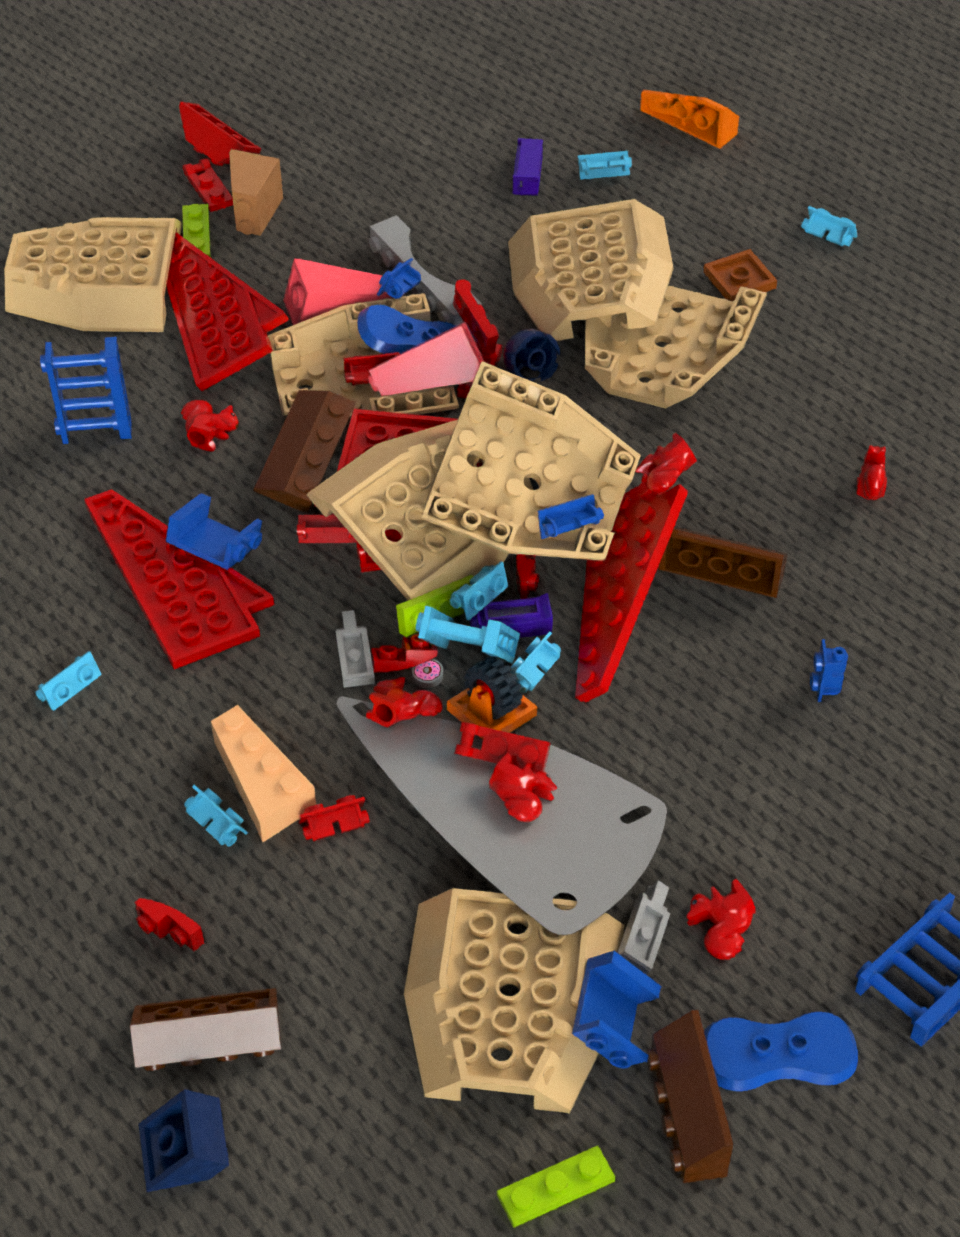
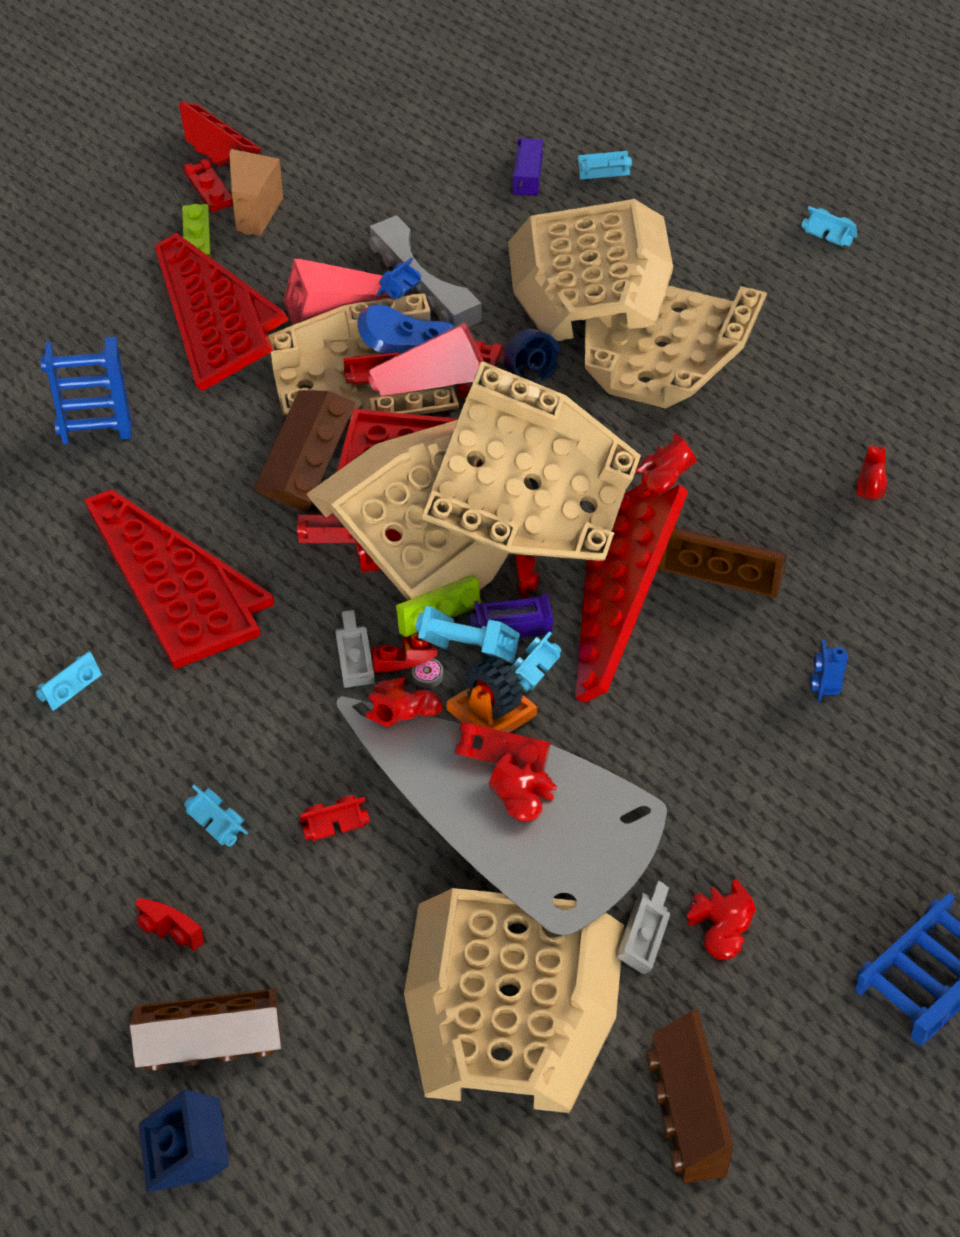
(110, 292): tan wedge -> none
(204, 425): red animal -> none
(208, 539): blue panel -> none
(262, 774): light nougat wedge -> none
(475, 317): red plate -> none
(483, 589): medium azure hinge -> none
(555, 1186): lime plate -> none
(568, 516): blue hinge -> none
(609, 1007): blue panel -> none
(693, 115): orange wedge -> none
(739, 270): dark orange plate -> none
(807, 1048): blue plate -> none

